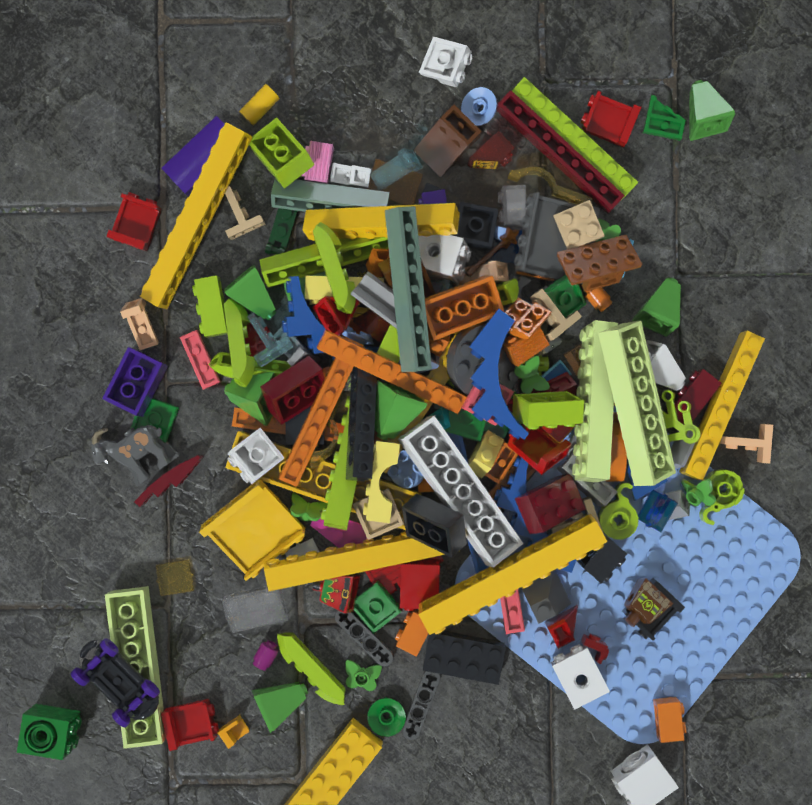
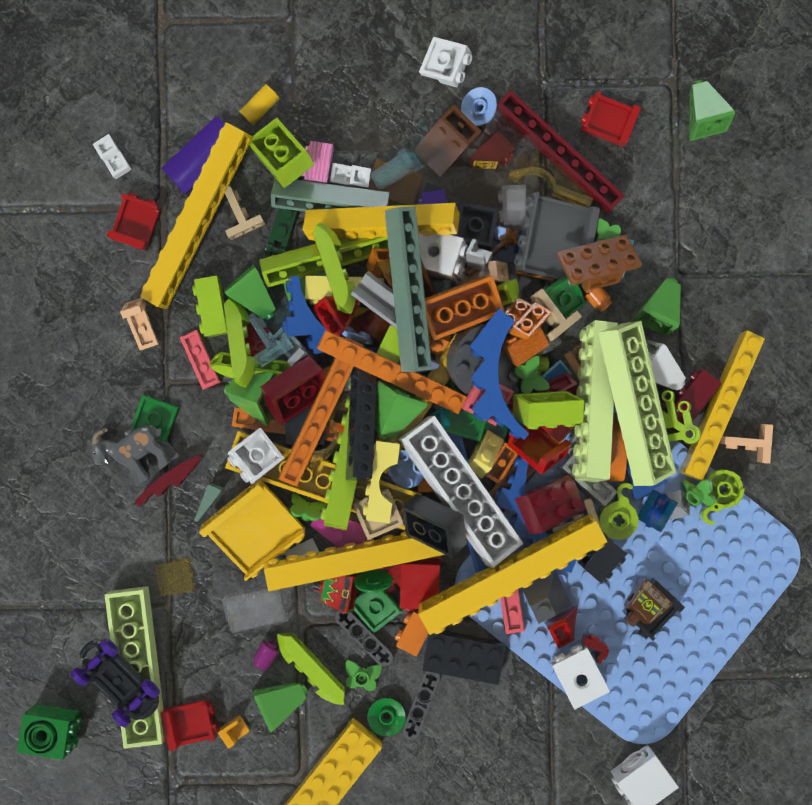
(112, 156): none -> white slope
(135, 382): dark purple brick -> none
(210, 496): none -> sand green slope
(373, 581): none -> green dish
(477, 257): none -> light grey panel
(575, 136): lime brick -> none
(578, 225): tan plate -> none
(662, 121): green wing -> none
(669, 719): orange brick -> none
(681, 451): light grey slope -> none

